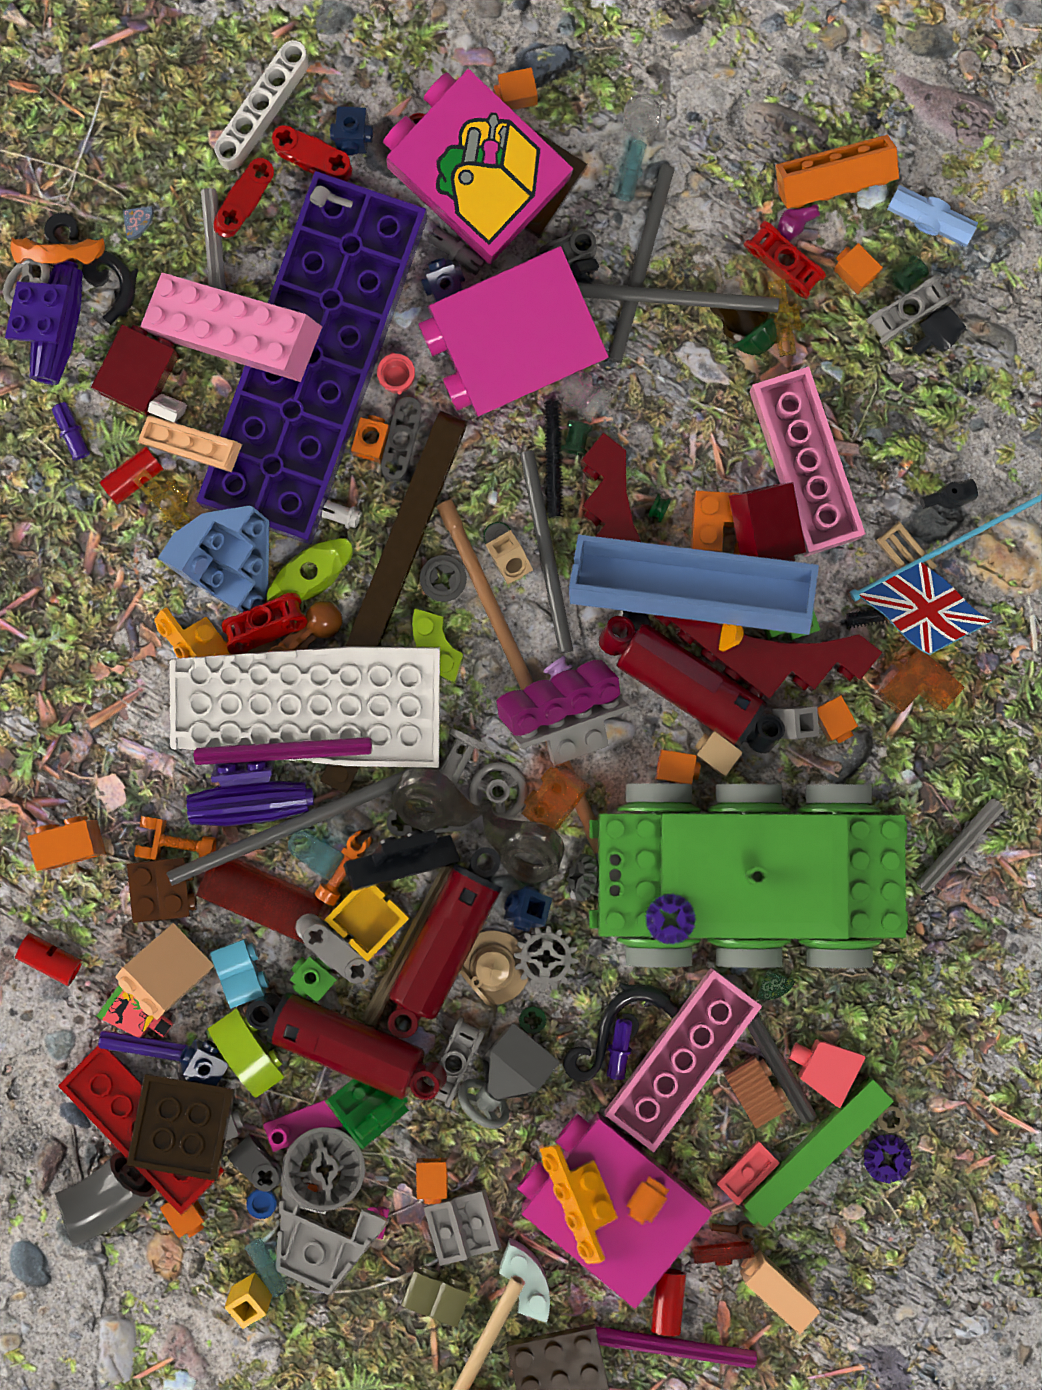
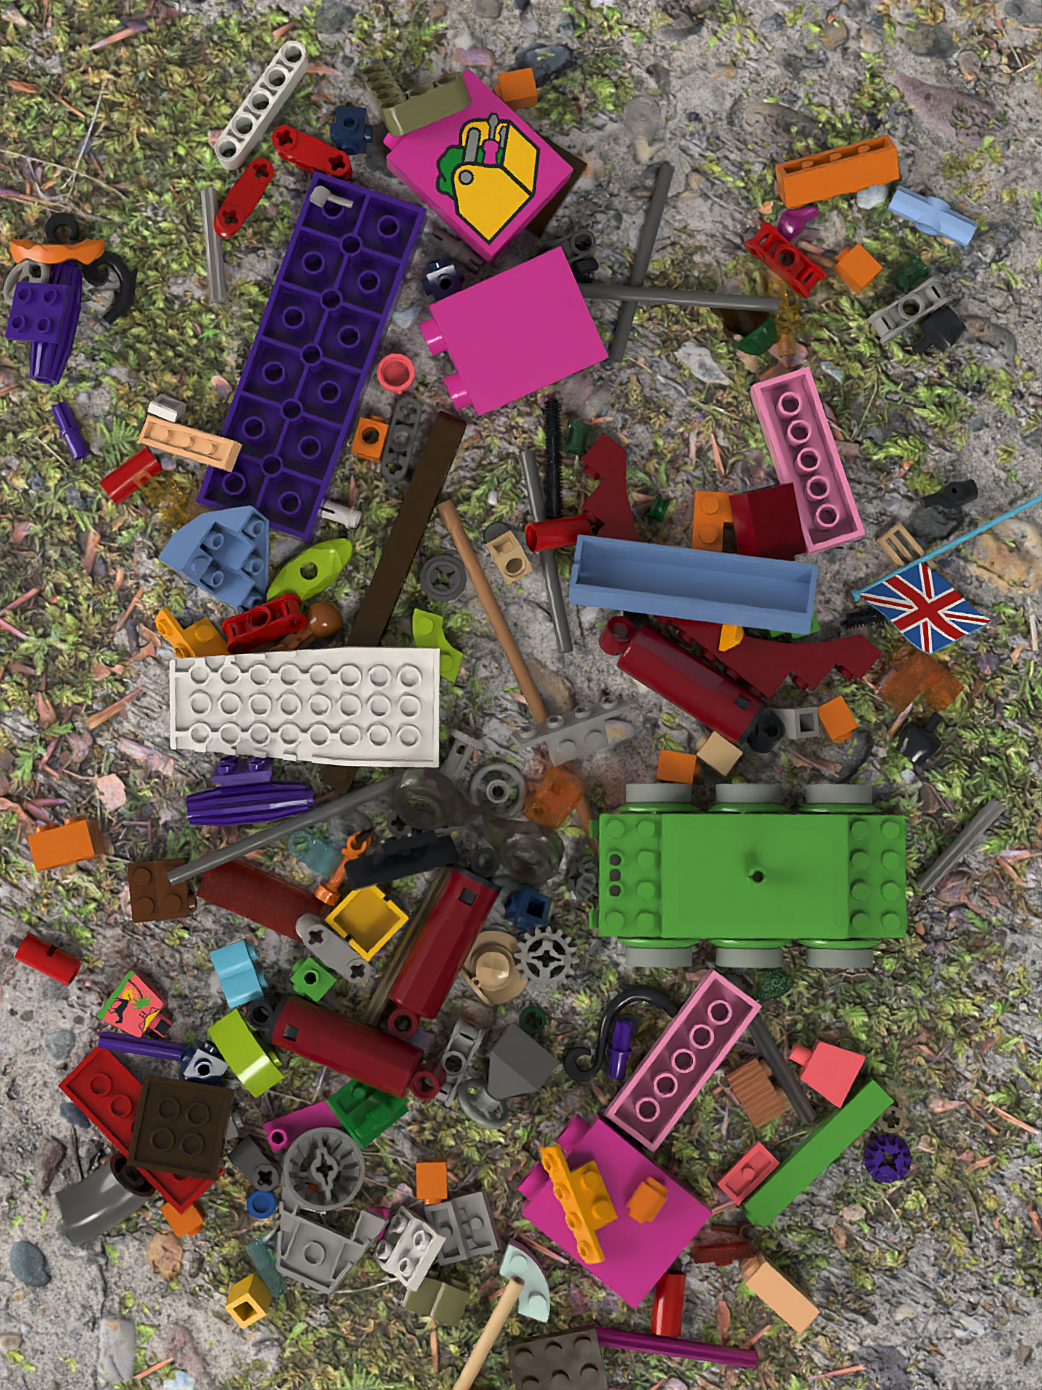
(135, 369): dark red brick -> none
(137, 221): sand blue tile -> none
(164, 971): light nougat brick -> none
(202, 847): orange bar -> none
(231, 326): bright pink brick -> none
(283, 751): magenta axle -> none
(408, 1248): none -> white slope
(418, 106): none -> olive beam
(554, 699): magenta brick -> none
(556, 532): none -> red pin
(557, 667): lavender bush -> none
(631, 170): clear light blue pin -> none
(655, 919): dark purple gear -> none
(918, 740): none -> black piece

